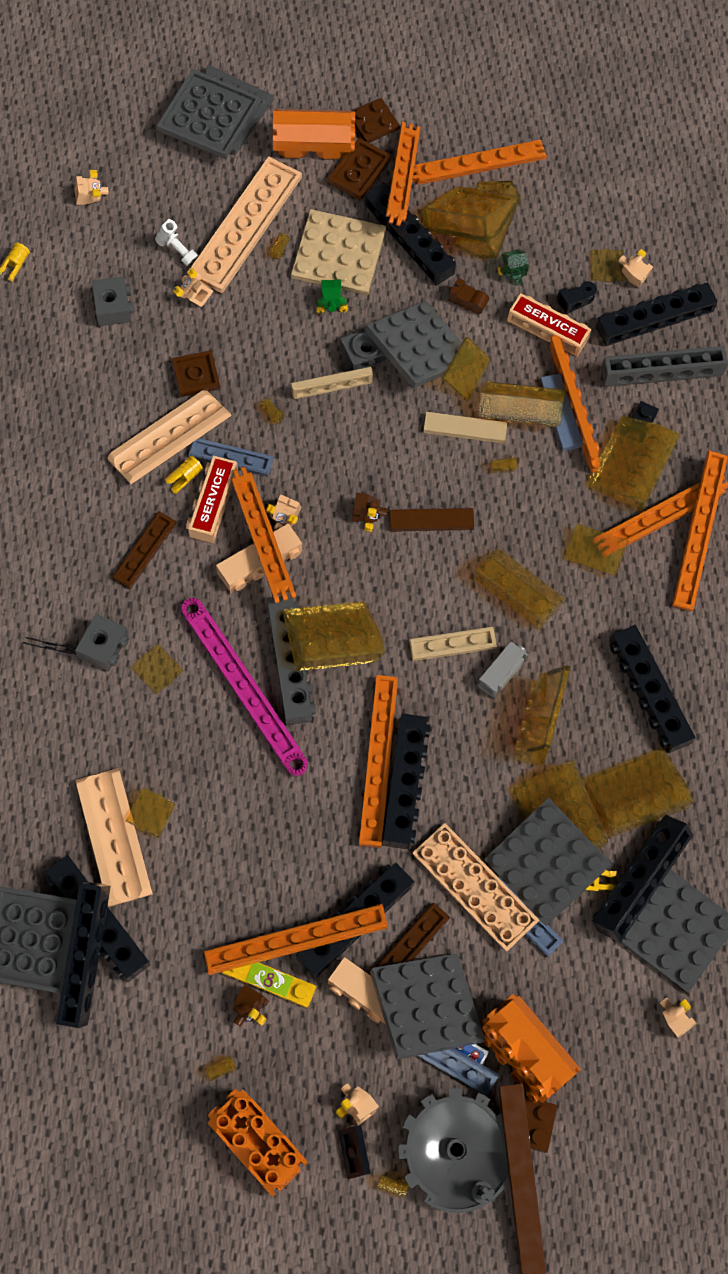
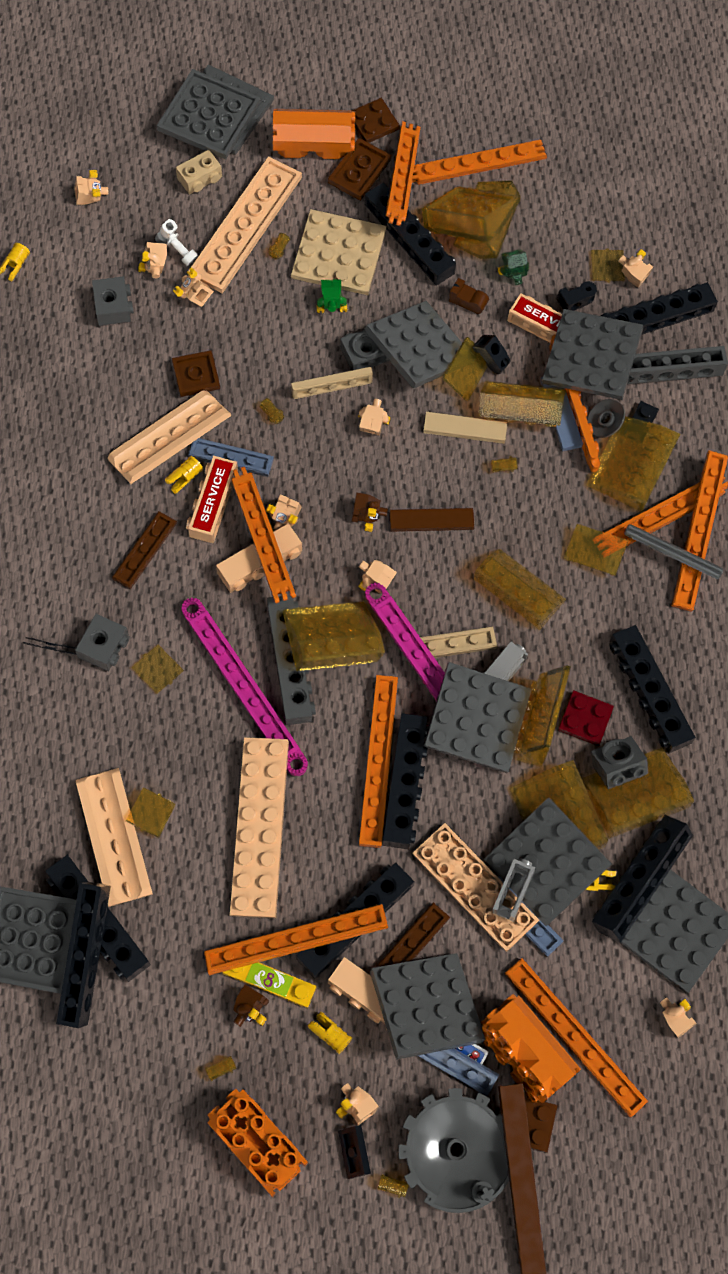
(155, 257): none -> light nougat piece
(199, 172): none -> tan brick
(259, 828): none -> light nougat plate
(333, 1036): none -> yellow hinge
(373, 418): none -> light nougat piece
(376, 573): none -> light nougat piece
(406, 638): none -> dark pink plate
(477, 717): none -> dark grey plate
(492, 353): none -> black leg
(522, 868): none -> light grey window
(576, 1038): none -> orange tile
(586, 718): none -> dark red plate
(593, 354): none -> dark grey plate
(602, 413): none -> dark grey dish
(619, 762): none -> dark grey brick
(673, 551): none -> dark grey axle

